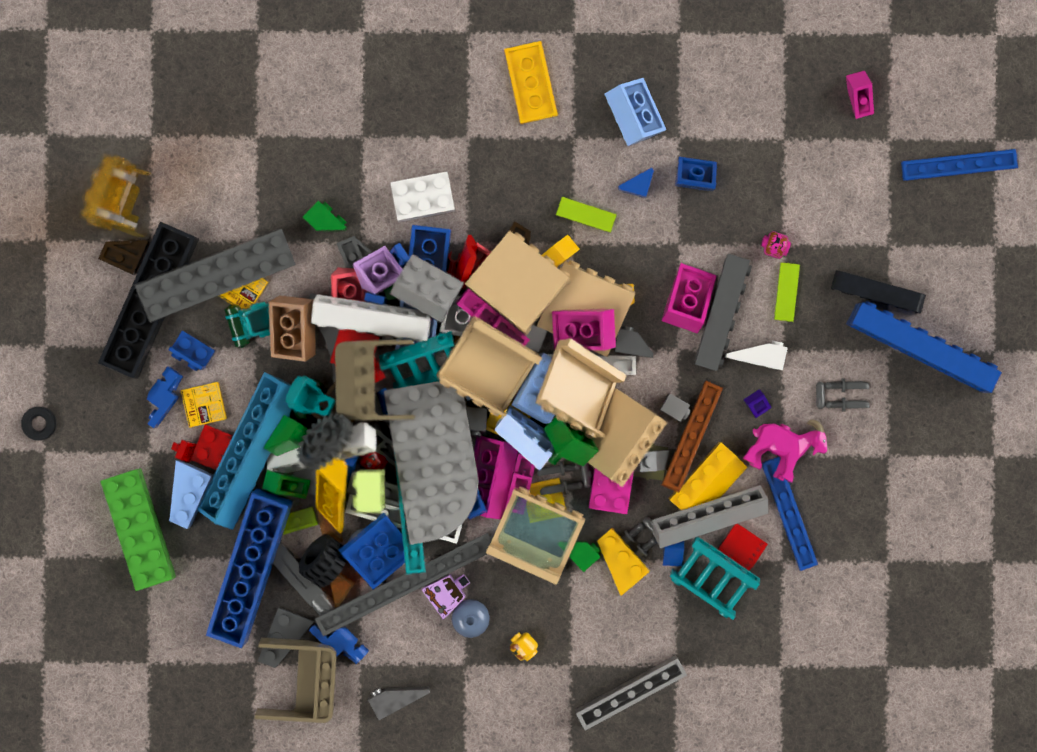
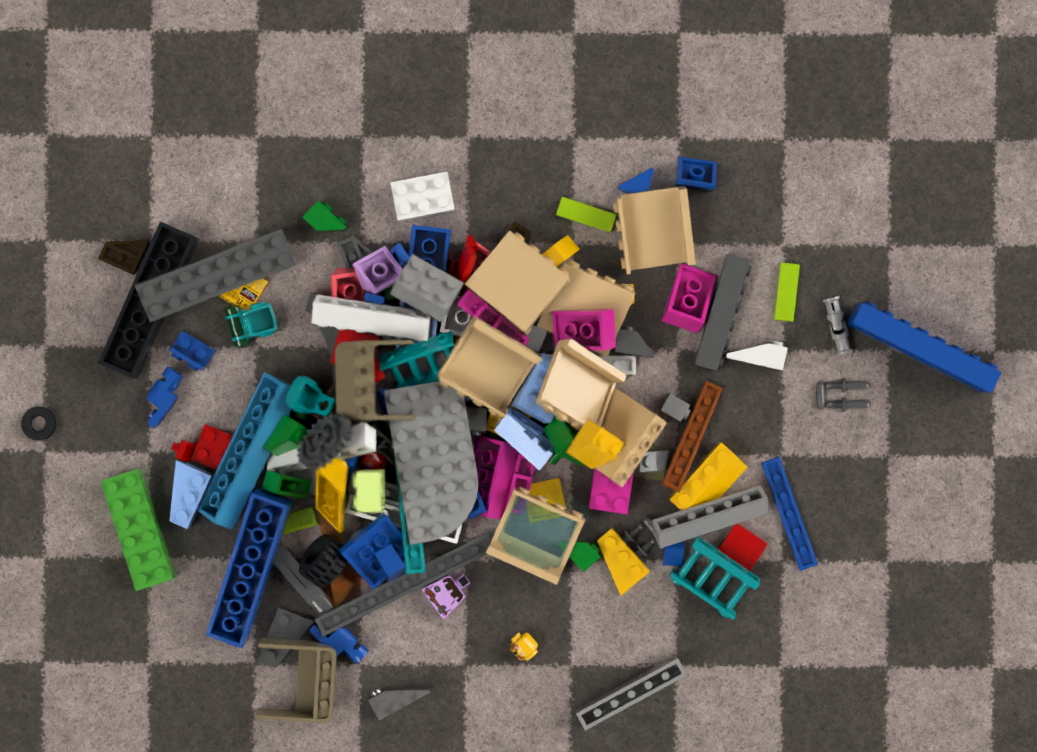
(113, 196): clear yellow piece -> none
(203, 404): yellow tile -> none
(292, 328): medium nougat brick -> none
(390, 561): none -> blue slope
(470, 618): sand blue cylinder -> none
(530, 82): yellow tile -> none
(565, 487): dark grey piece -> none
(595, 445): none -> yellow slope
(635, 111): light blue slope -> none
(654, 228): none -> tan panel
(757, 403): dark purple slope -> none
(776, 245): head -> none
(785, 444): dark pink animal -> none
(837, 324): none -> light grey piece
(860, 94): dark pink slope -> none
(878, 291): black beam -> none
(959, 164): blue tile -> none

